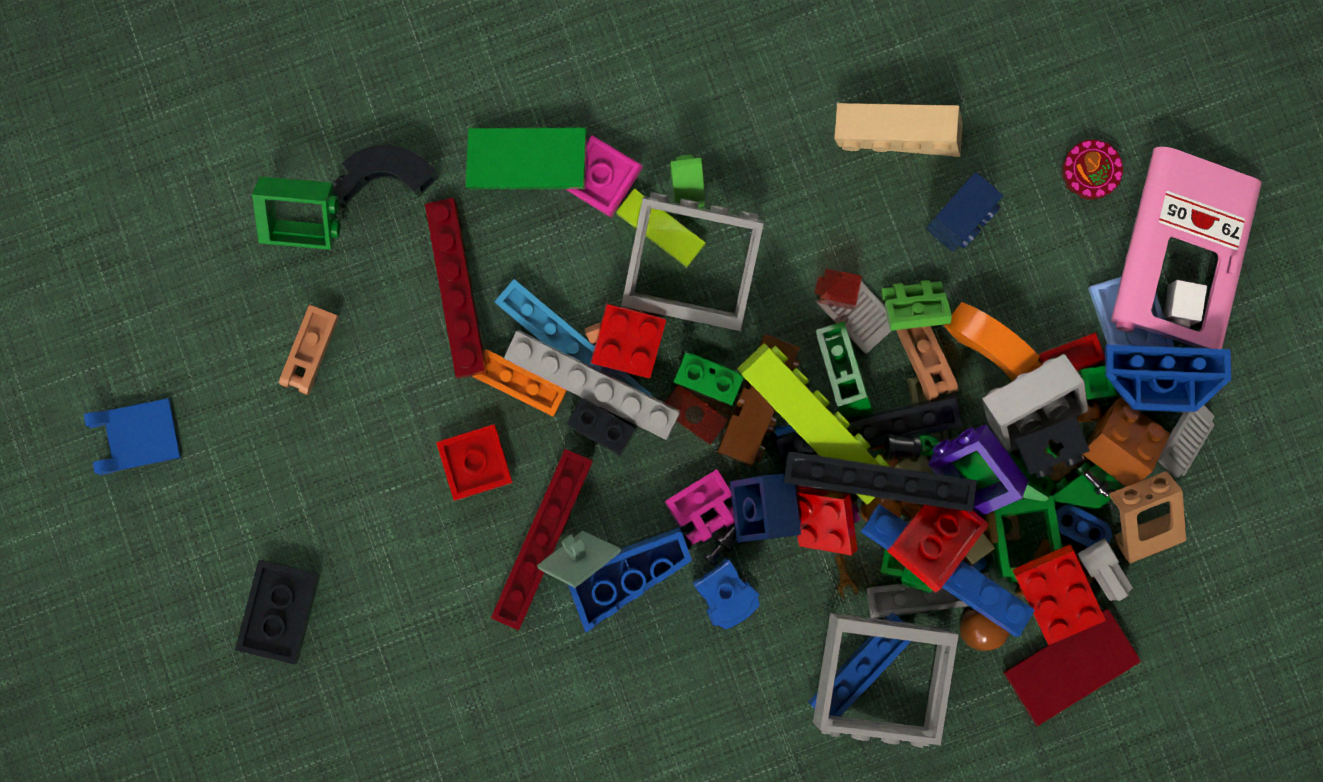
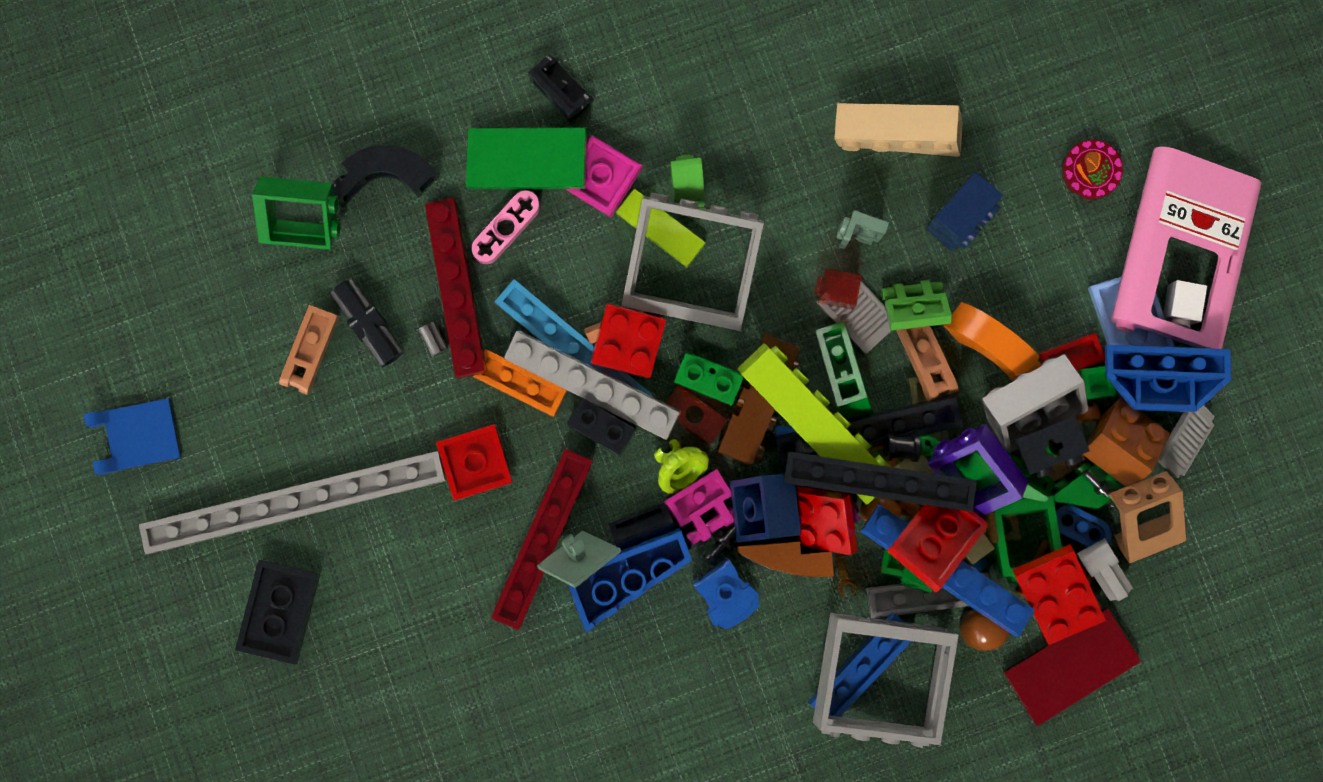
(292, 502): none -> light grey plate
(366, 322): none -> black piece
(433, 338): none -> flat silver piece
(526, 216): none -> bright pink beam
(560, 88): none -> black hinge
(641, 526): none -> black tile
(680, 467): none -> lime hair
(789, 560): none -> dark orange slope
(863, 226): none -> sand green bracket

